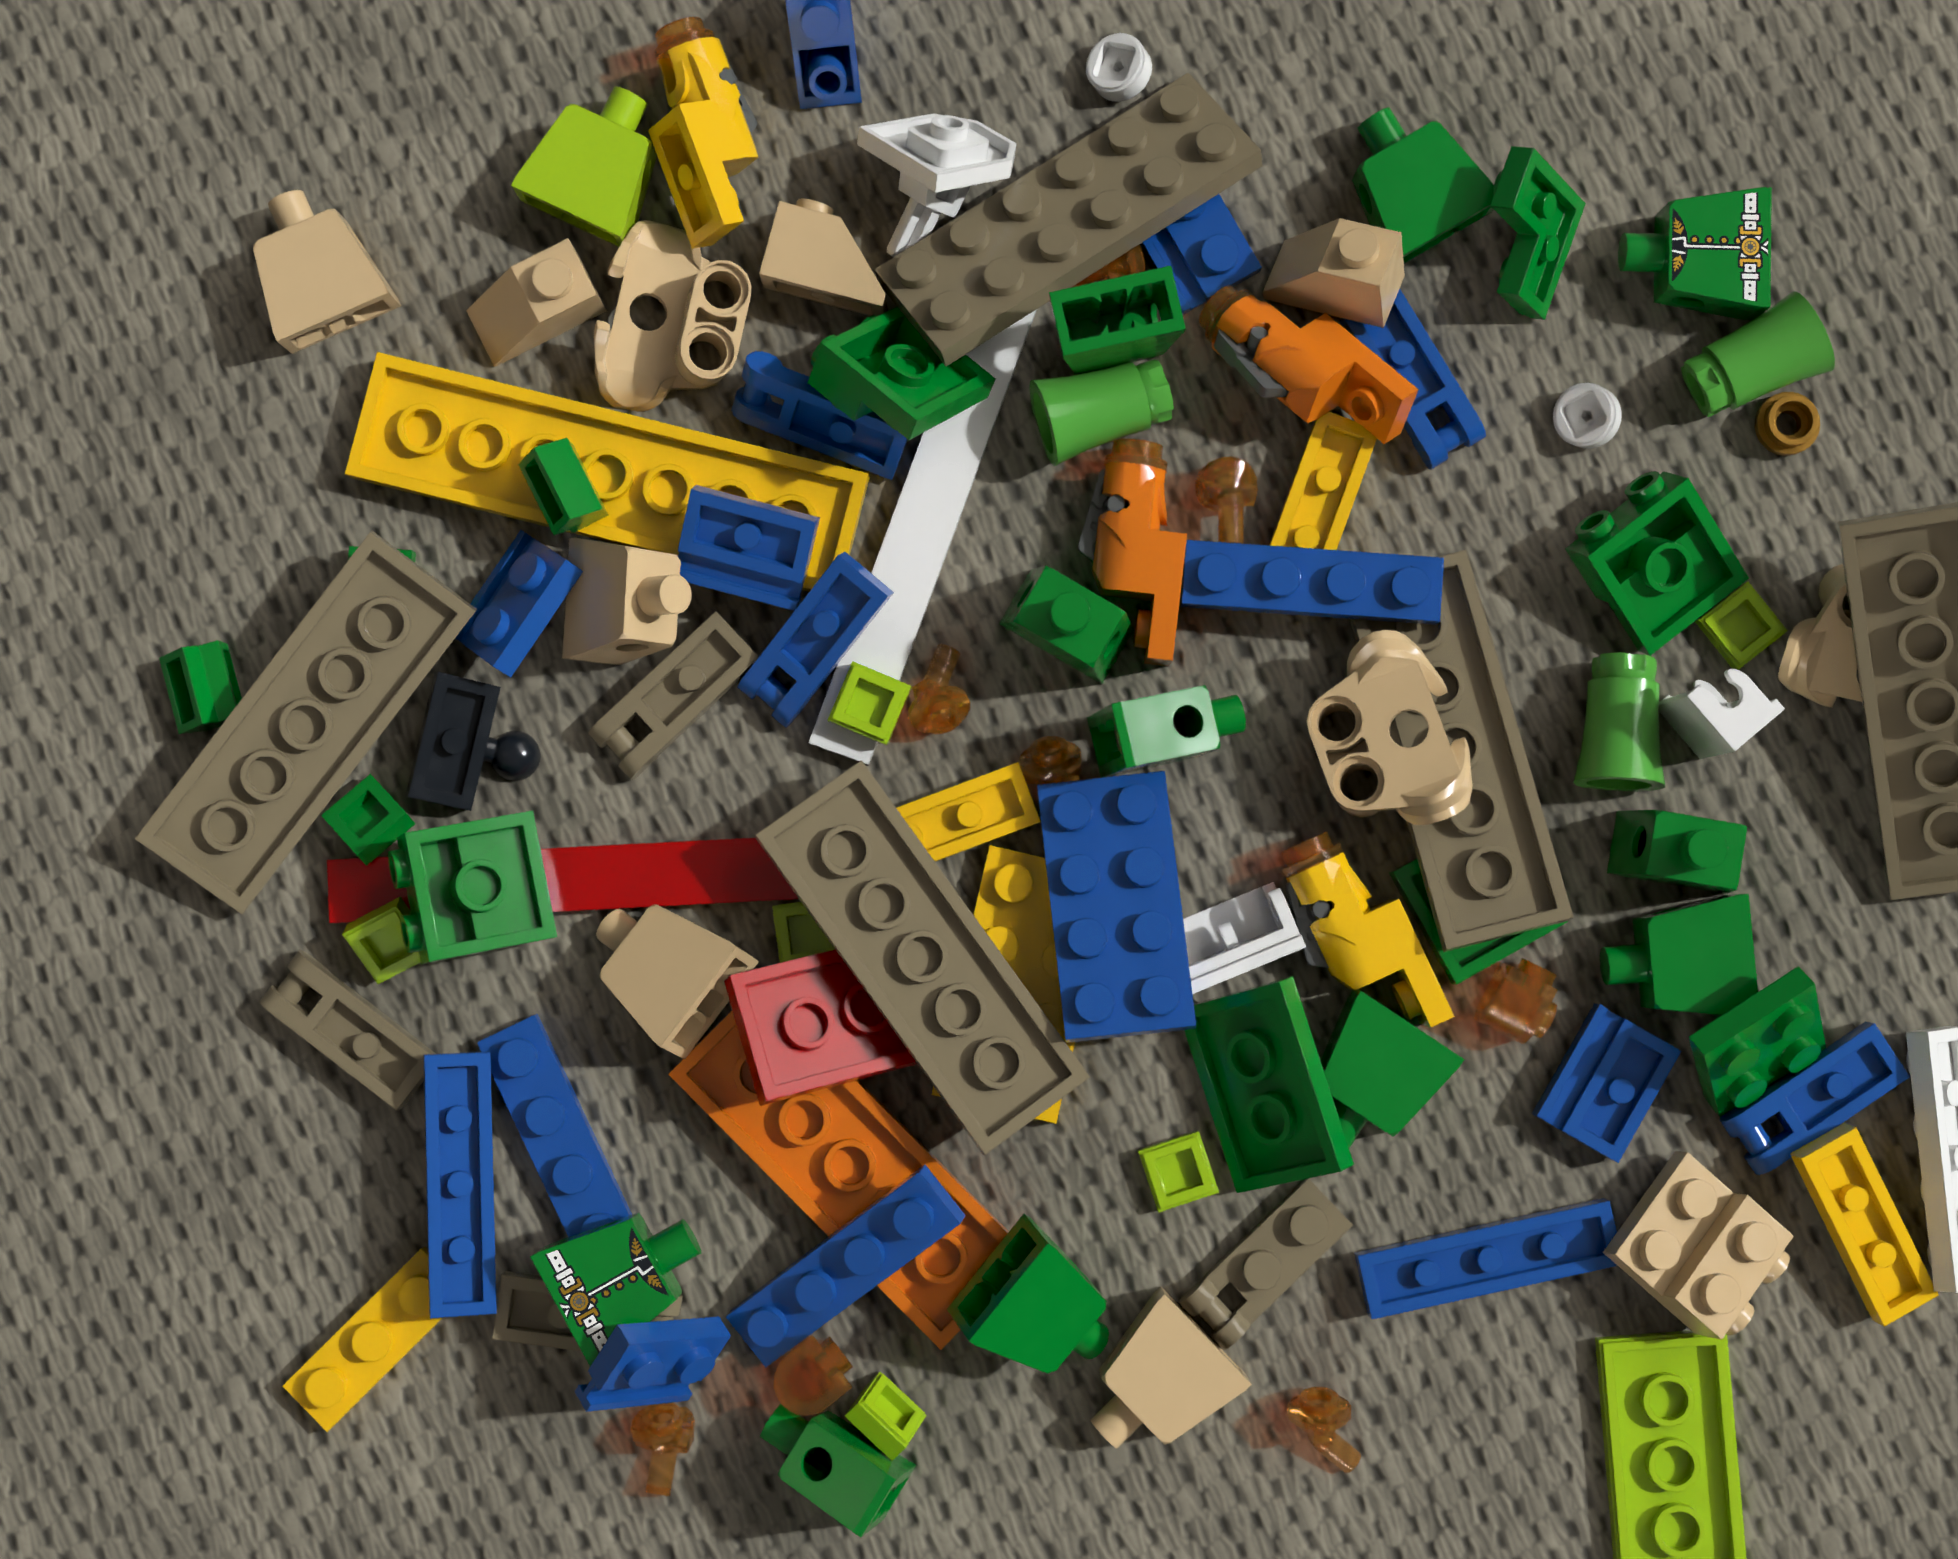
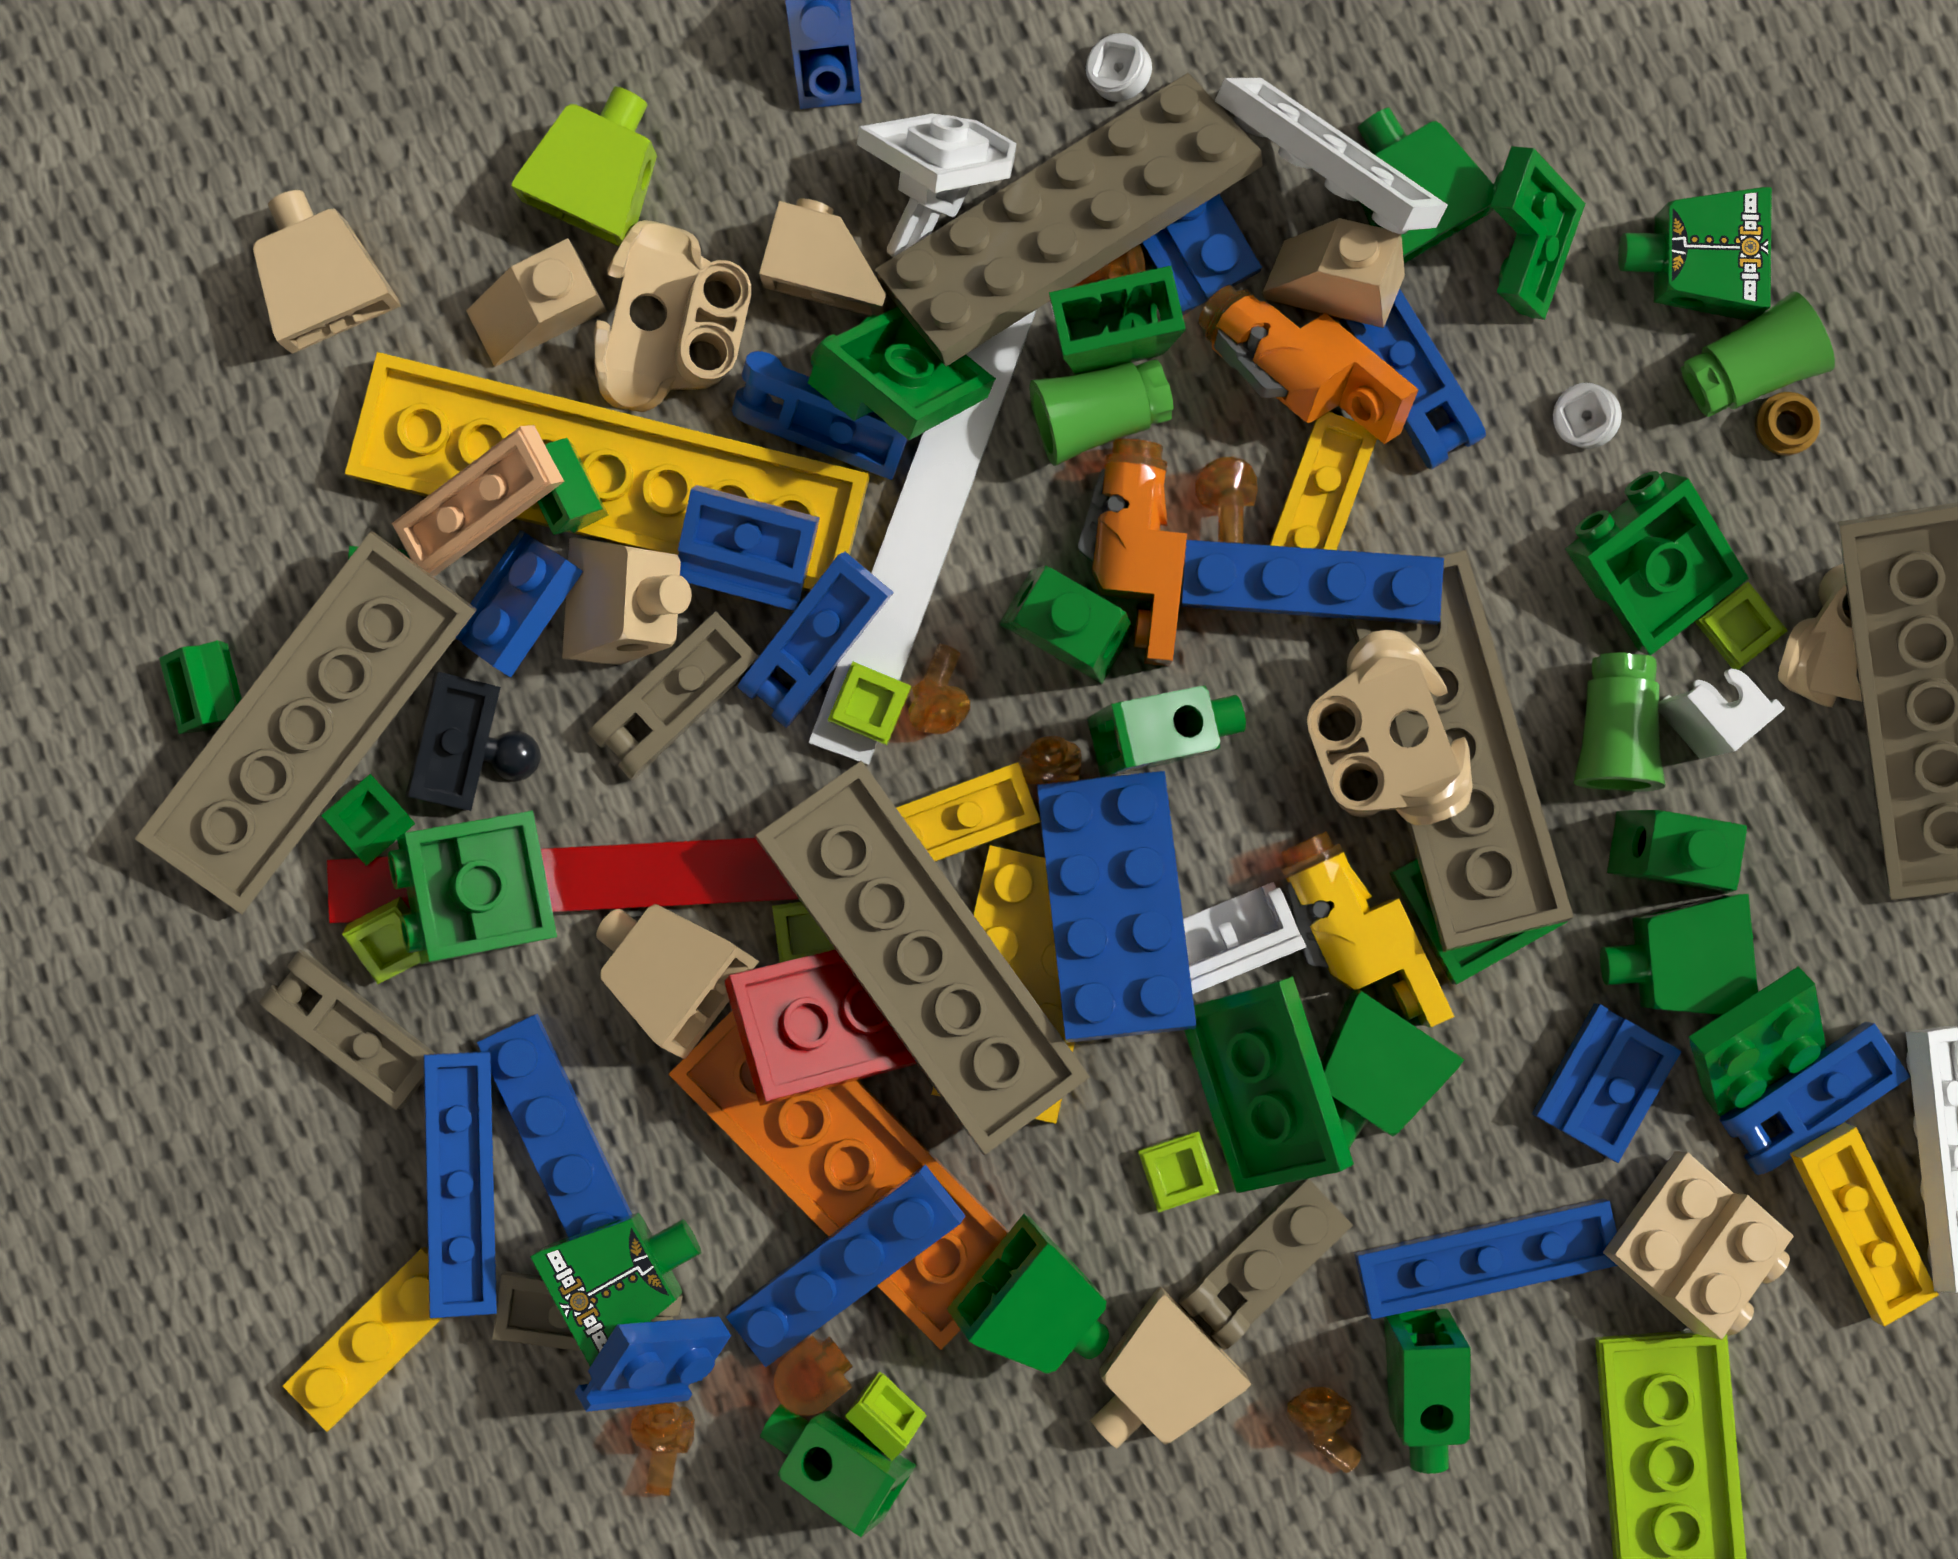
(478, 500): none -> light nougat tile
(705, 131): yellow plate -> none
(1346, 165): none -> white plate
(1428, 1386): none -> green torso
(1518, 1001): clear orange plate -> none

